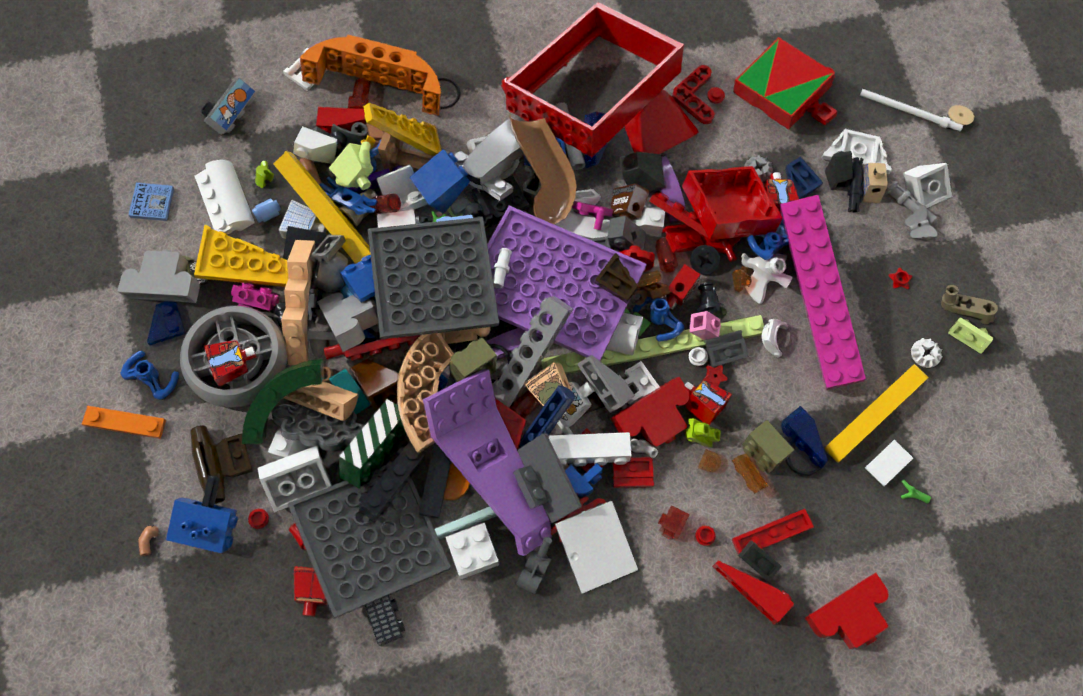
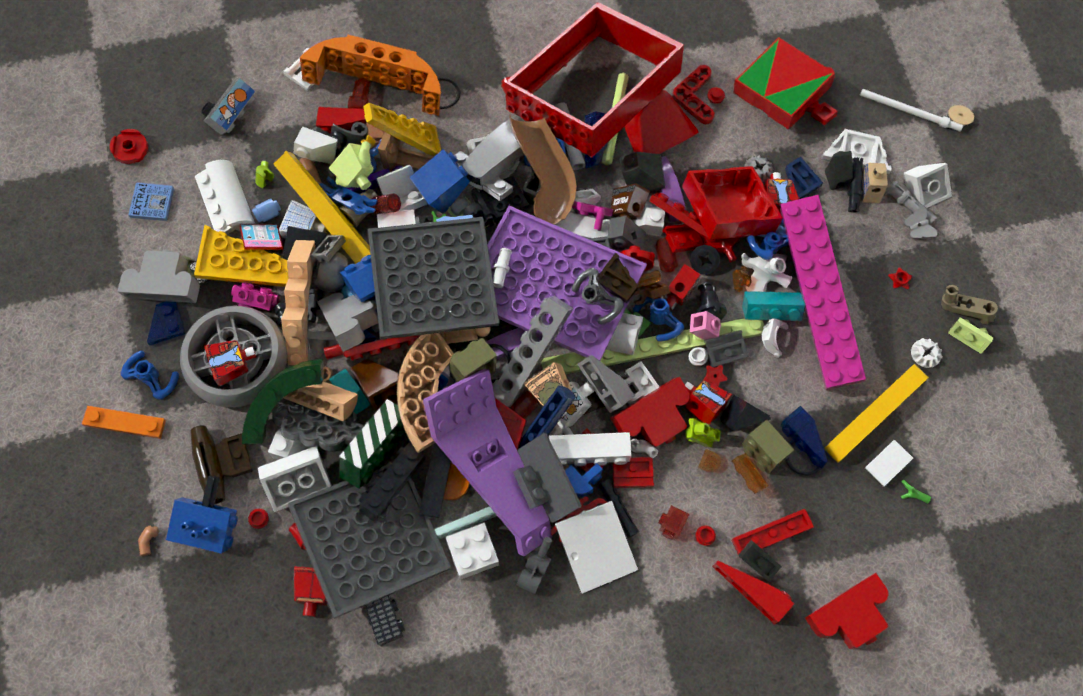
(132, 155): none -> red plate
(260, 237): none -> piece
(596, 294): none -> dark grey piece
(620, 91): none -> yellowish green axle
(622, 513): none -> black pin
(742, 414): none -> black slope
(773, 305): none -> teal brick

